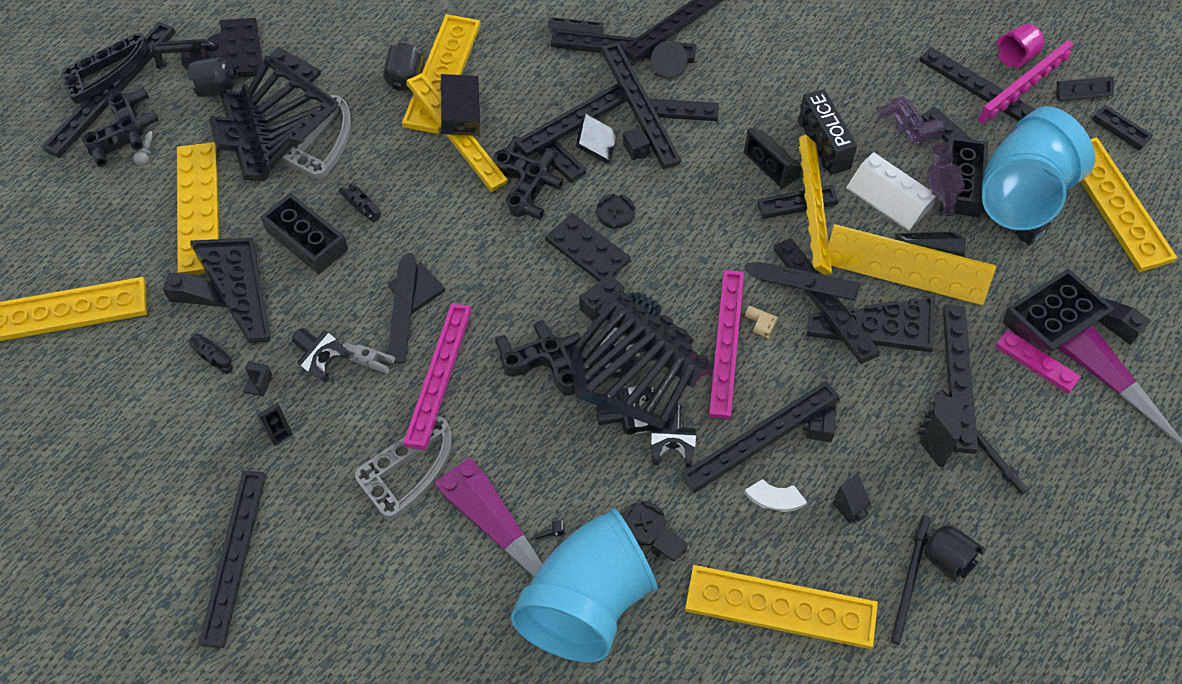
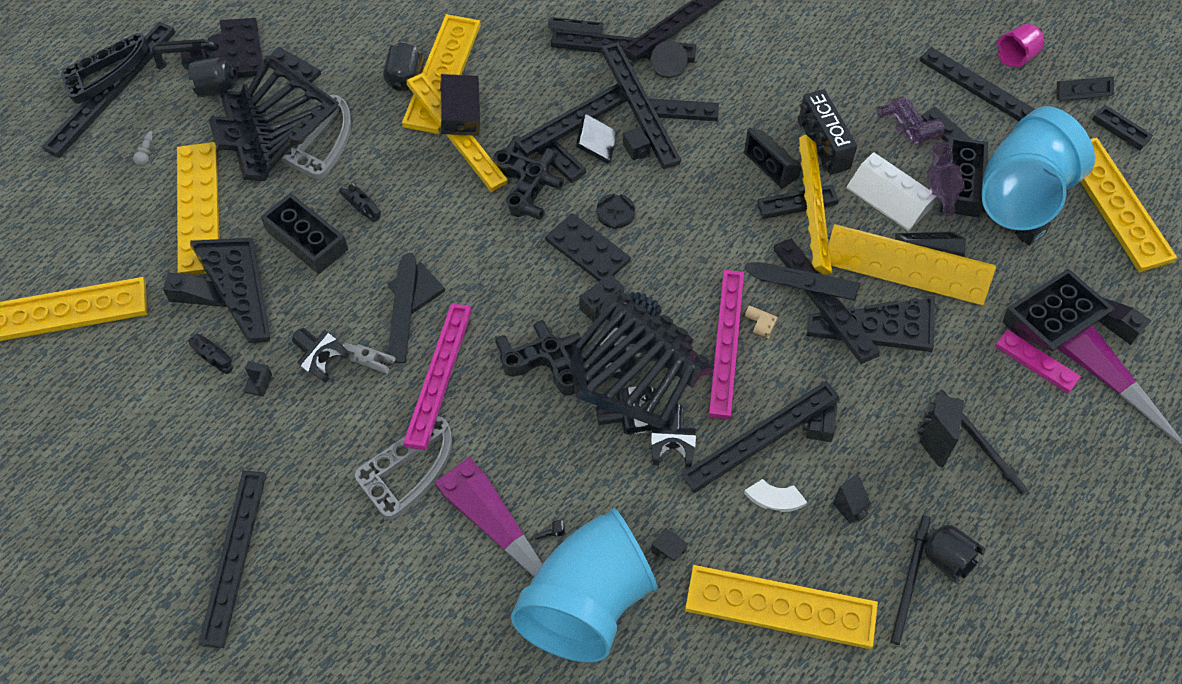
(124, 129): black pin -> none
(274, 424): black slope -> none
(645, 521): black tile -> none
(960, 374): black plate -> none
(1025, 82): dark pink plate -> none

